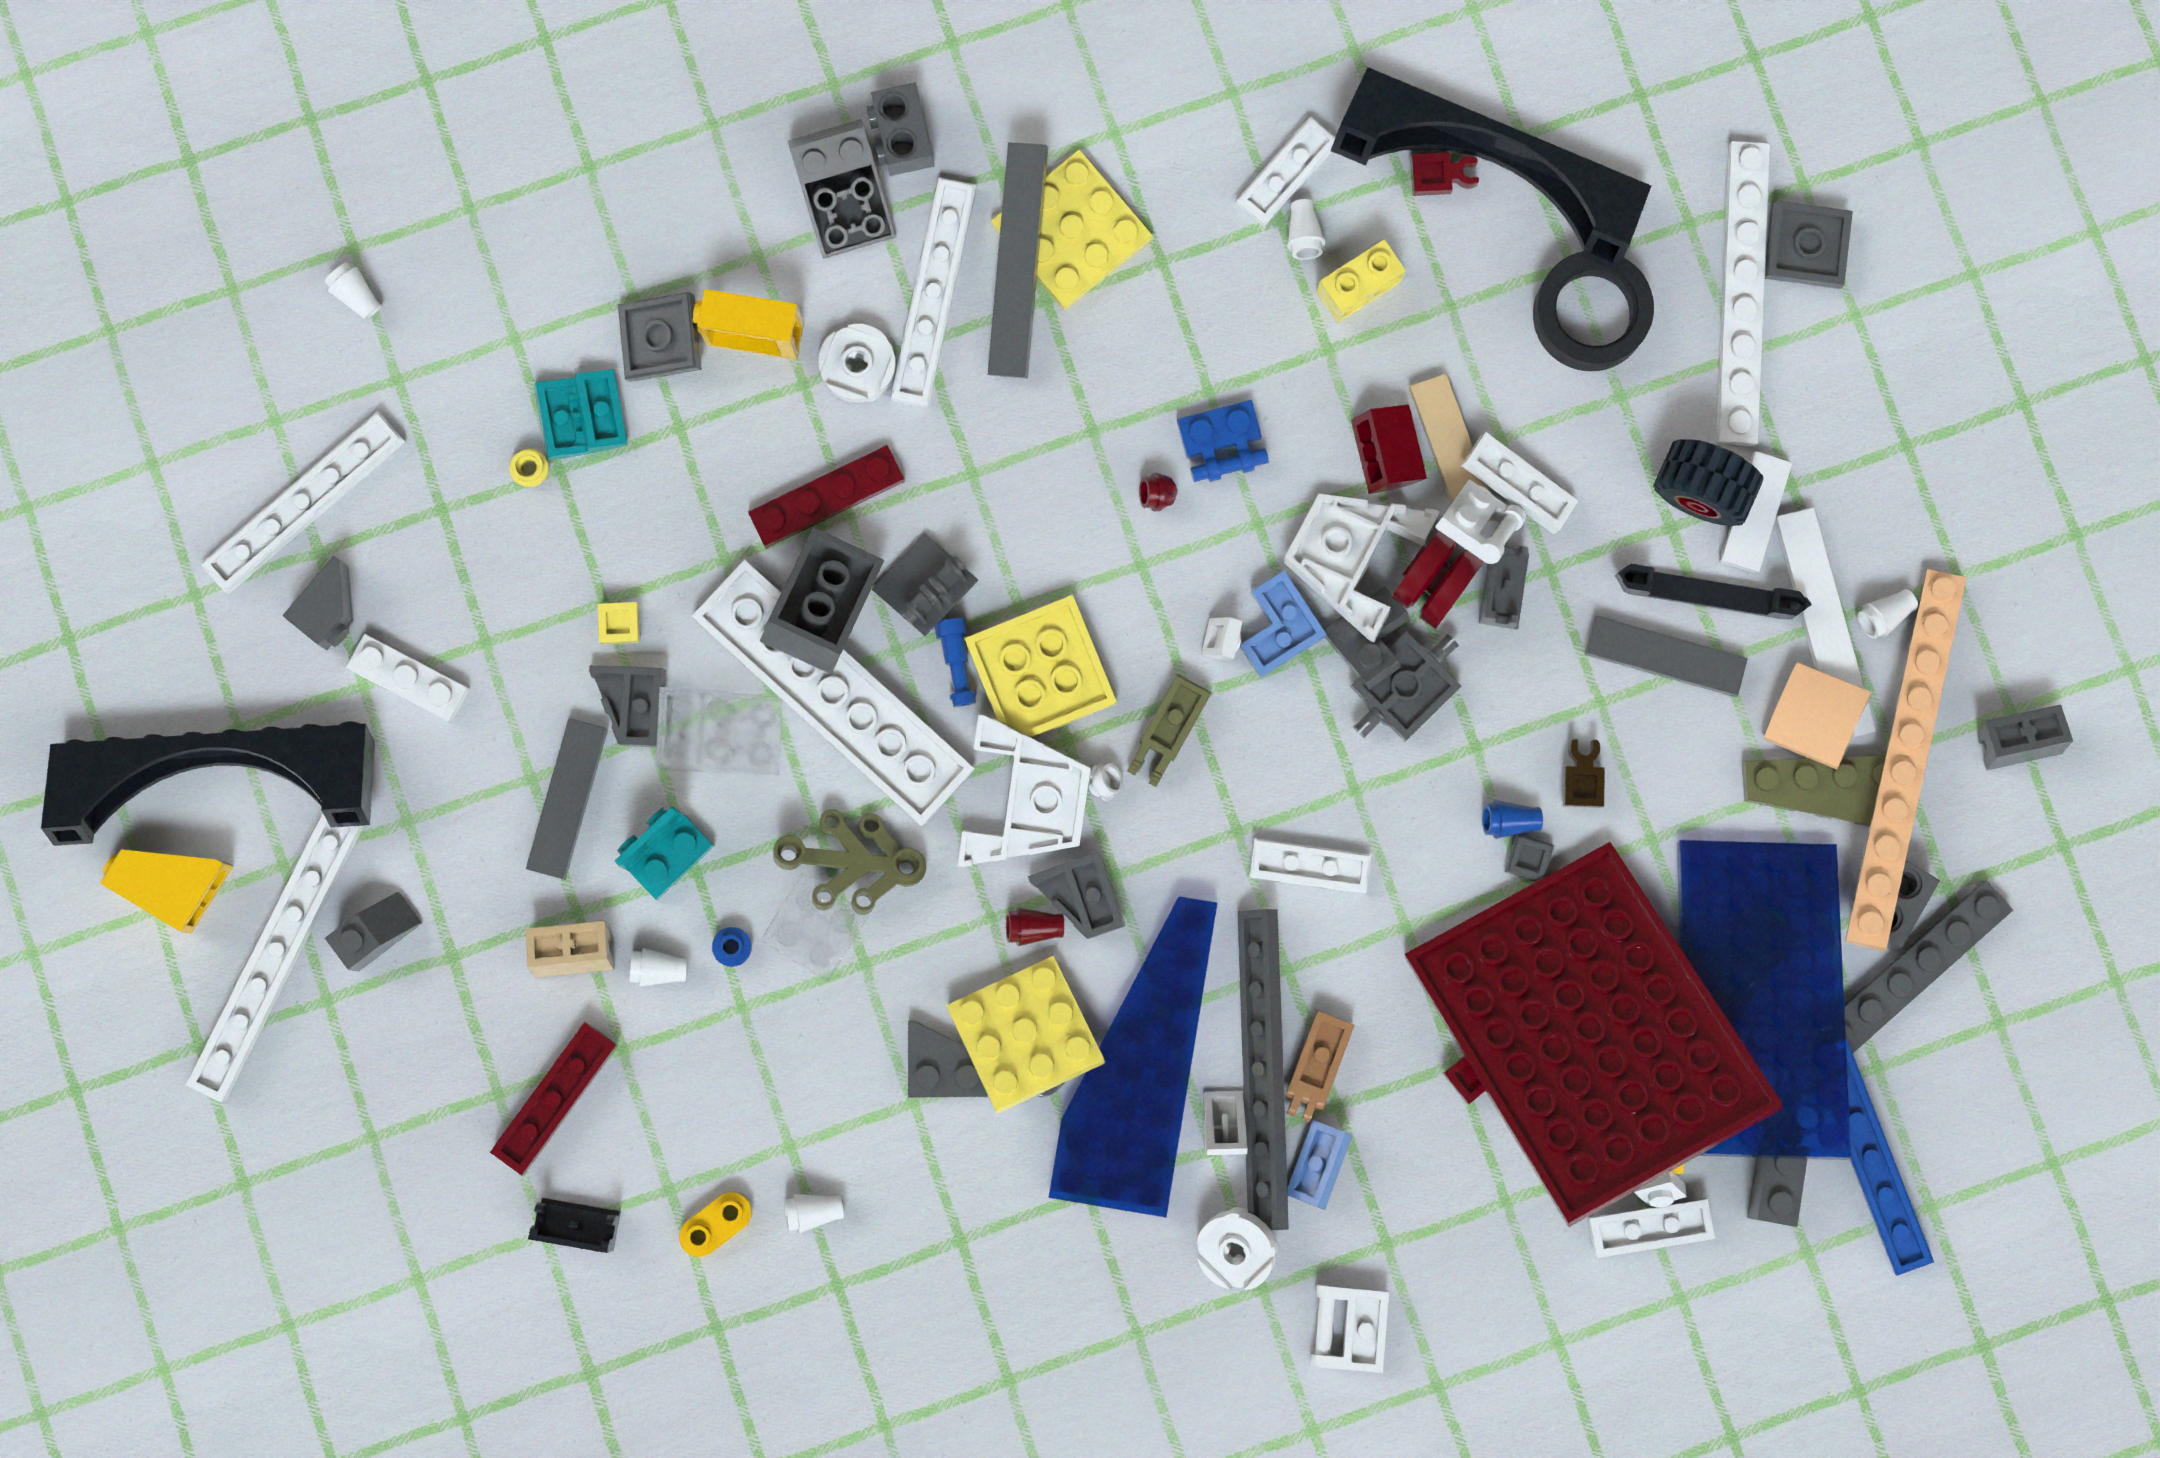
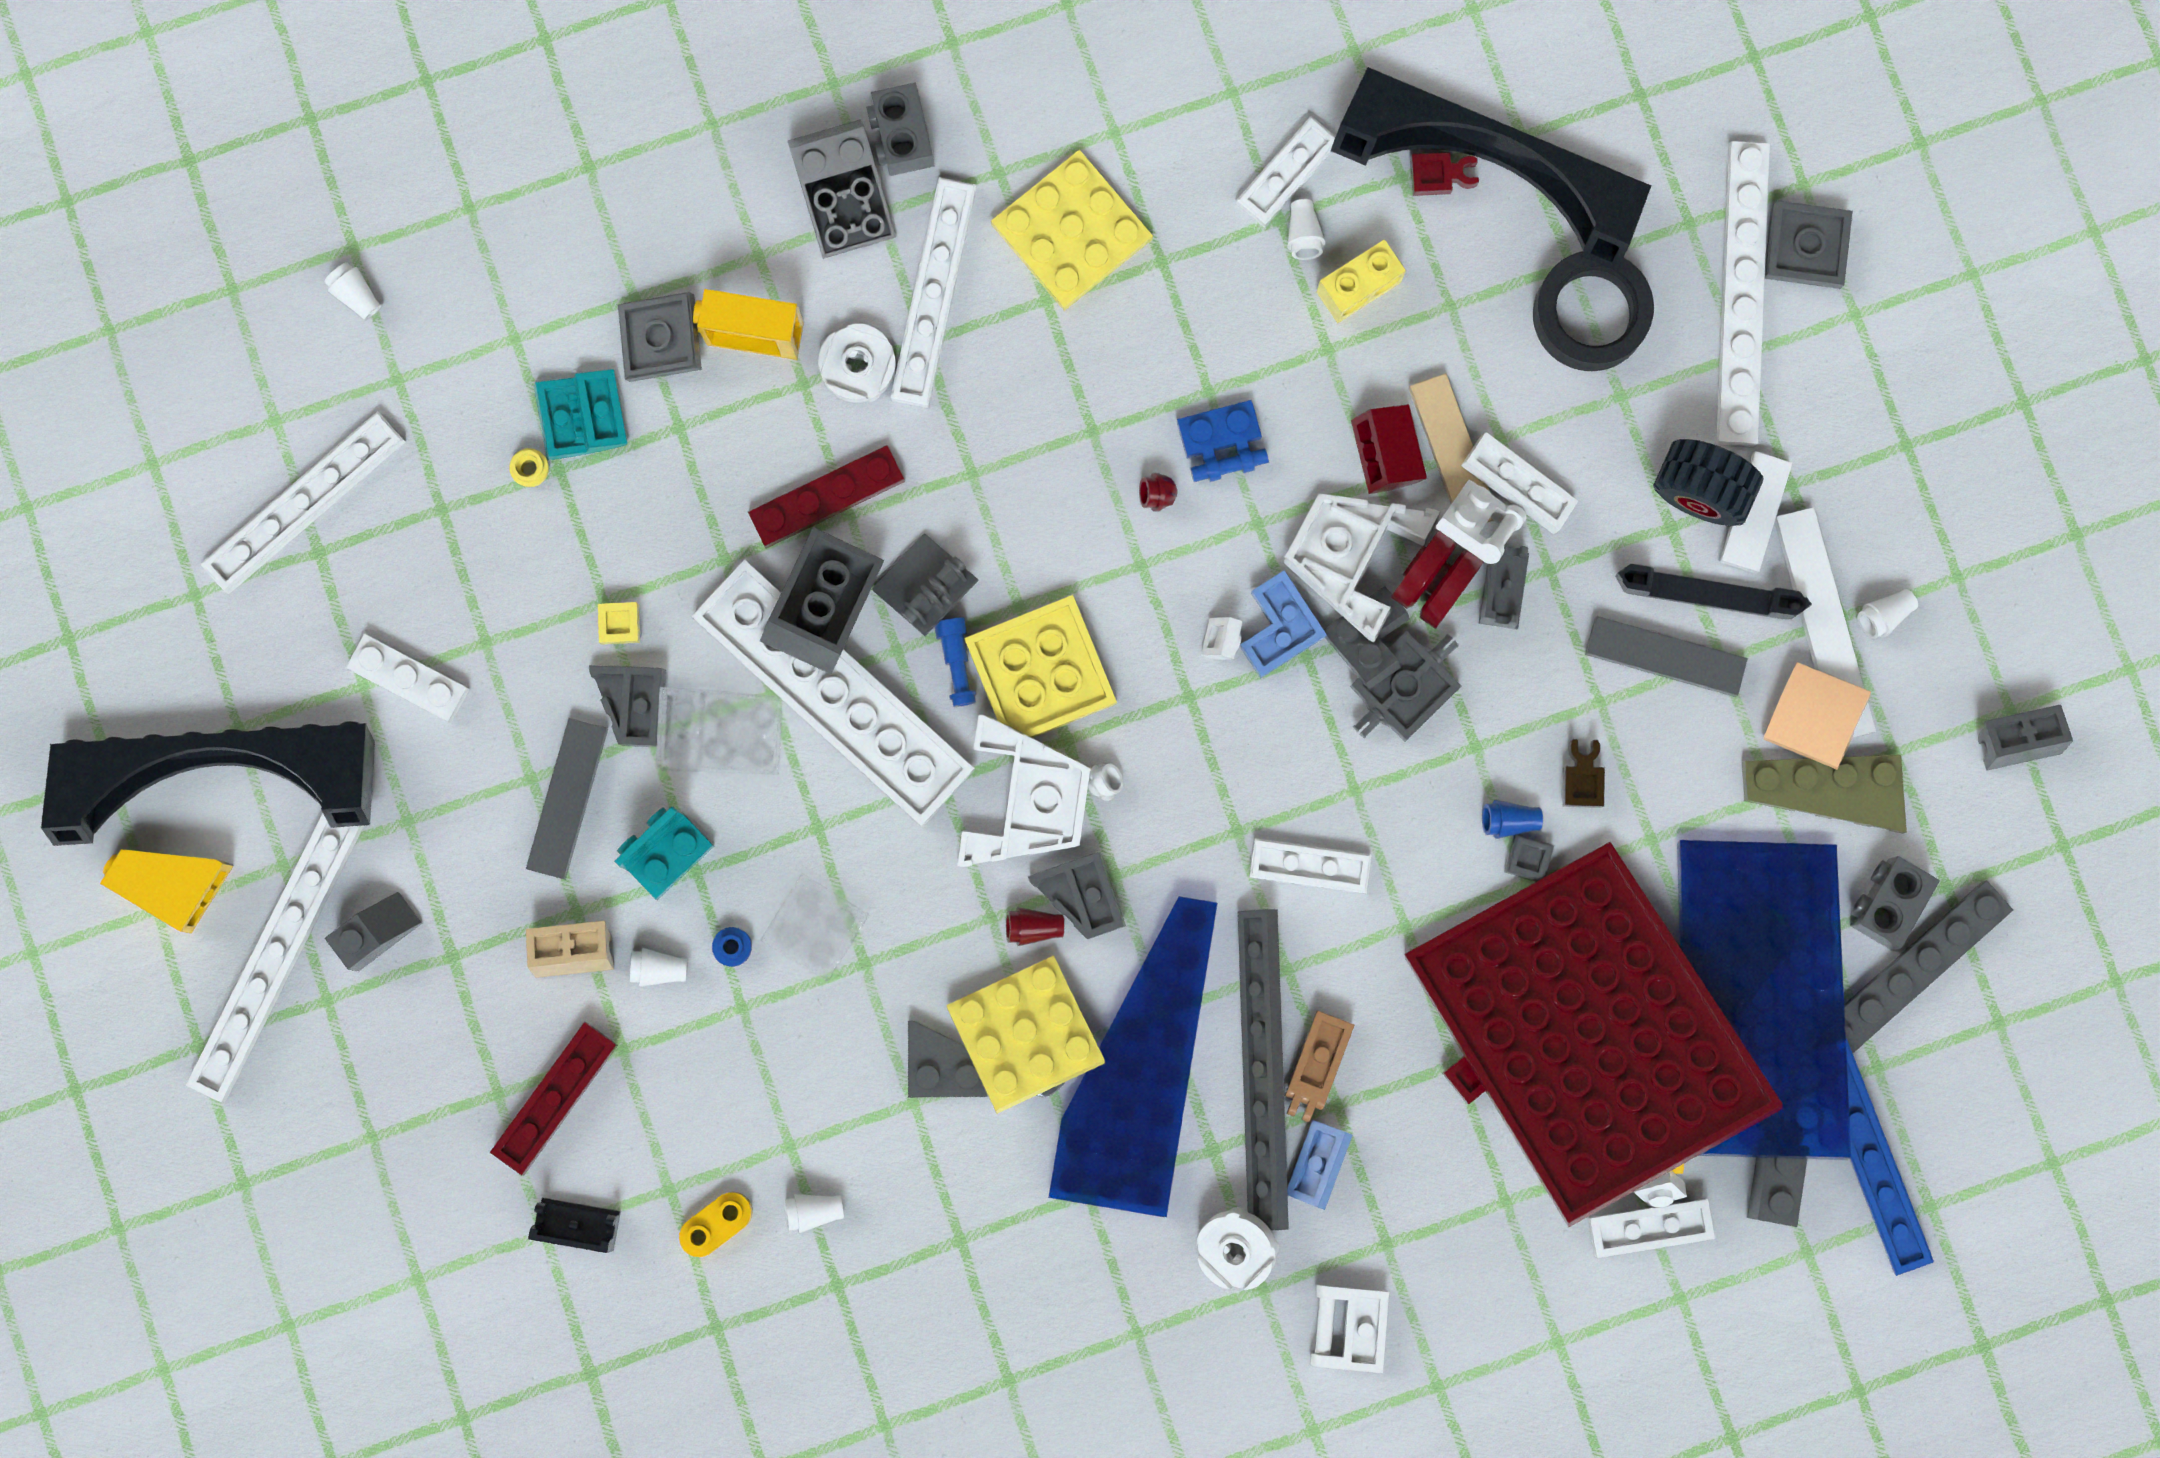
(324, 606): dark grey slope -> none
(855, 861): olive plant -> none
(1017, 260): dark grey tile -> none
(1171, 725): olive hinge -> none
(1224, 1123): white slope -> none
(1905, 760): light nougat plate -> none

